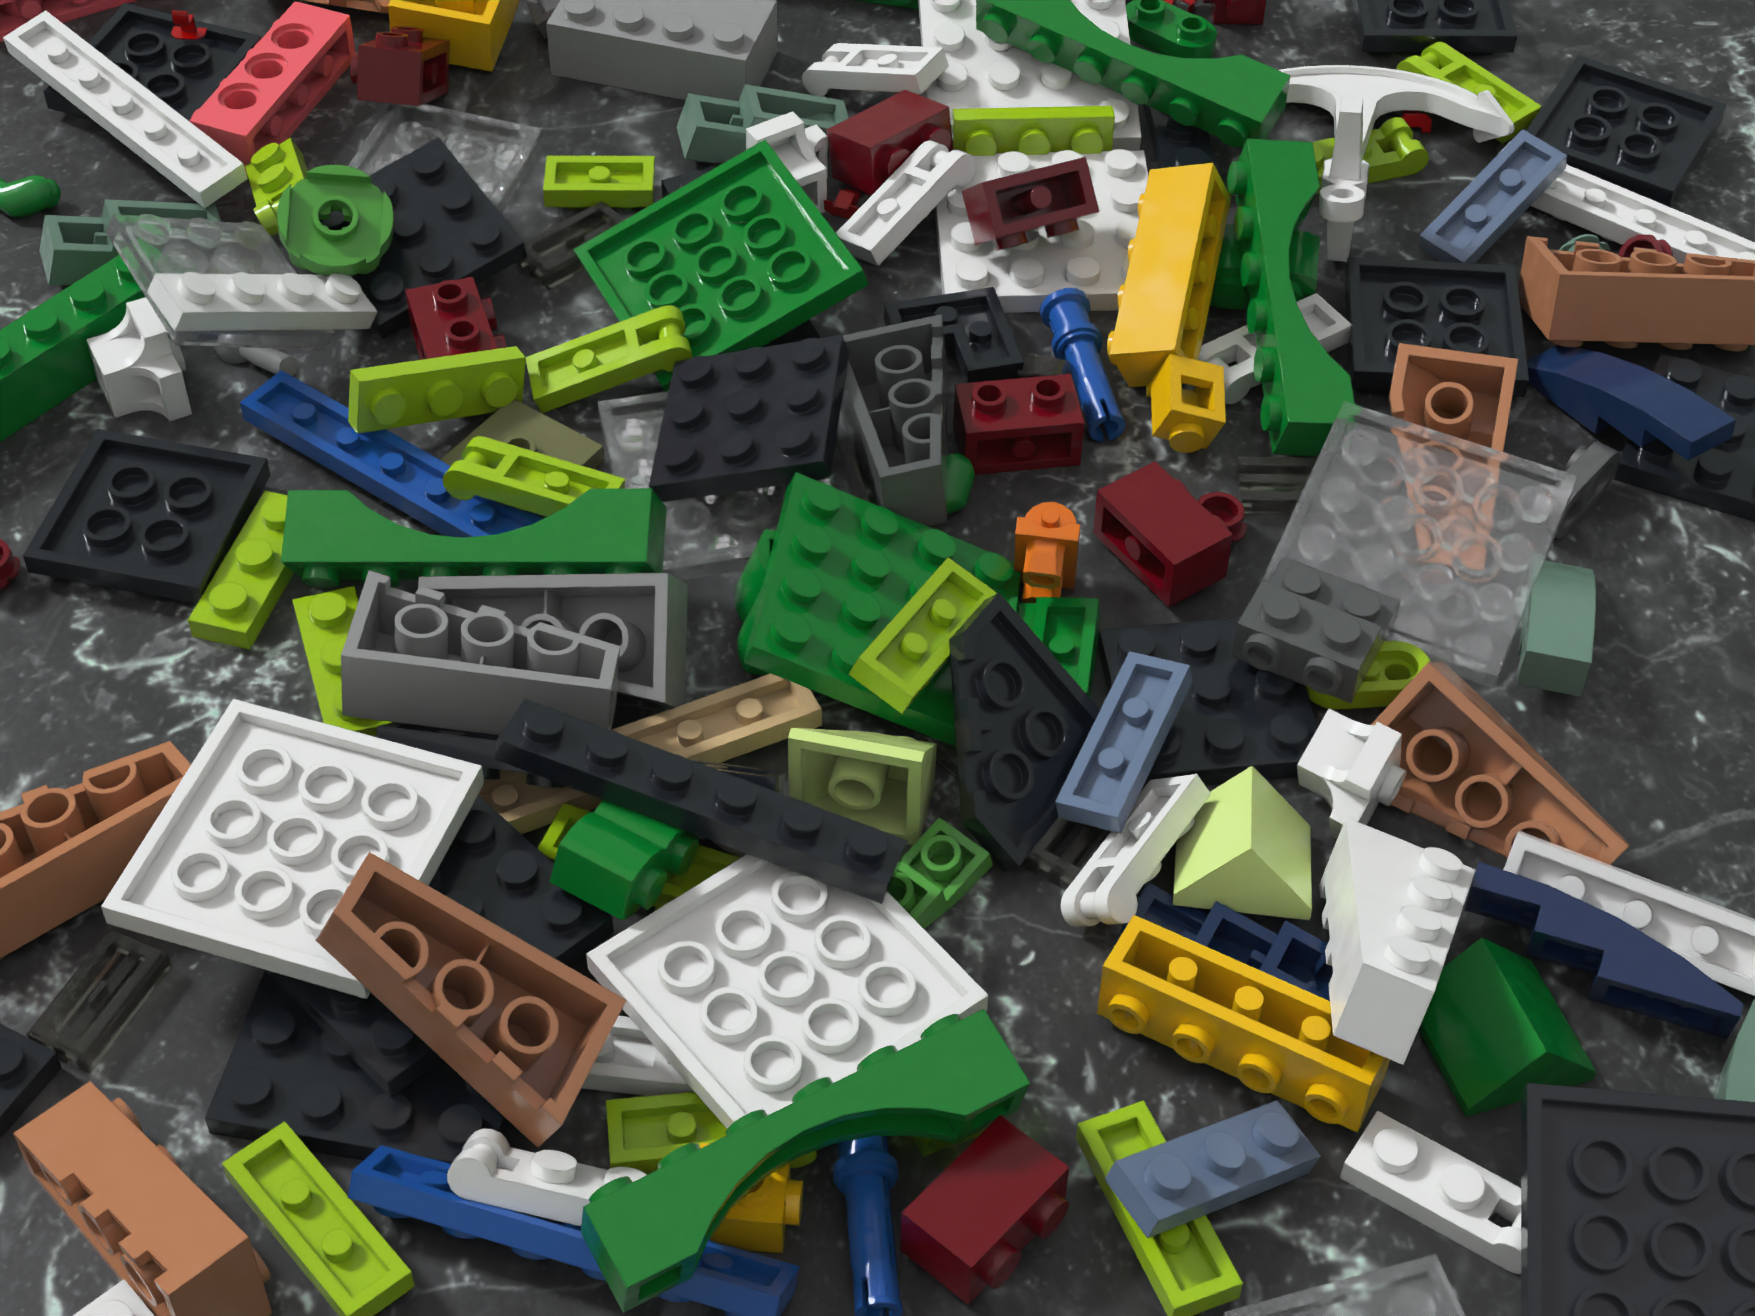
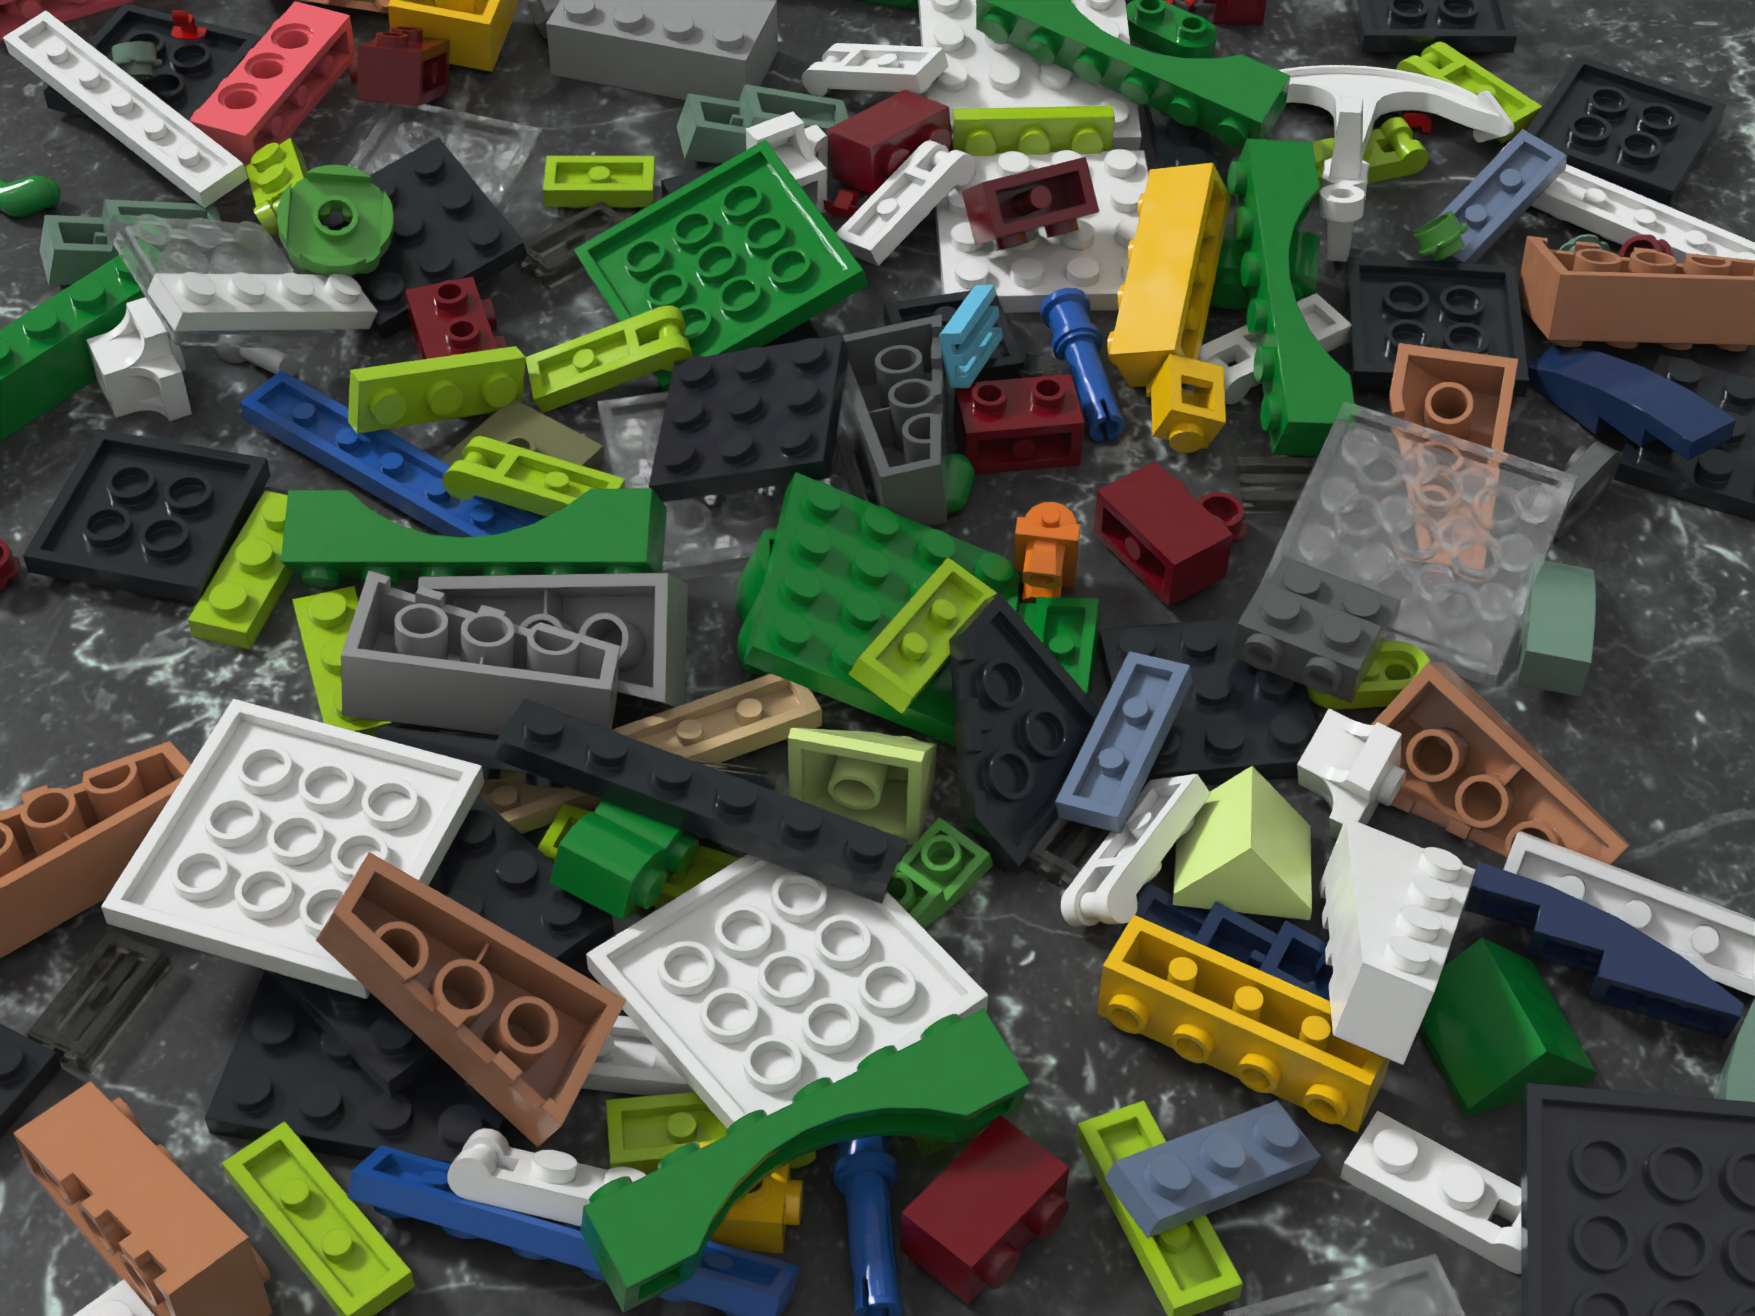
(136, 59): none -> sand green plate
(975, 333): none -> medium azure tile
(1441, 236): none -> bright green plate

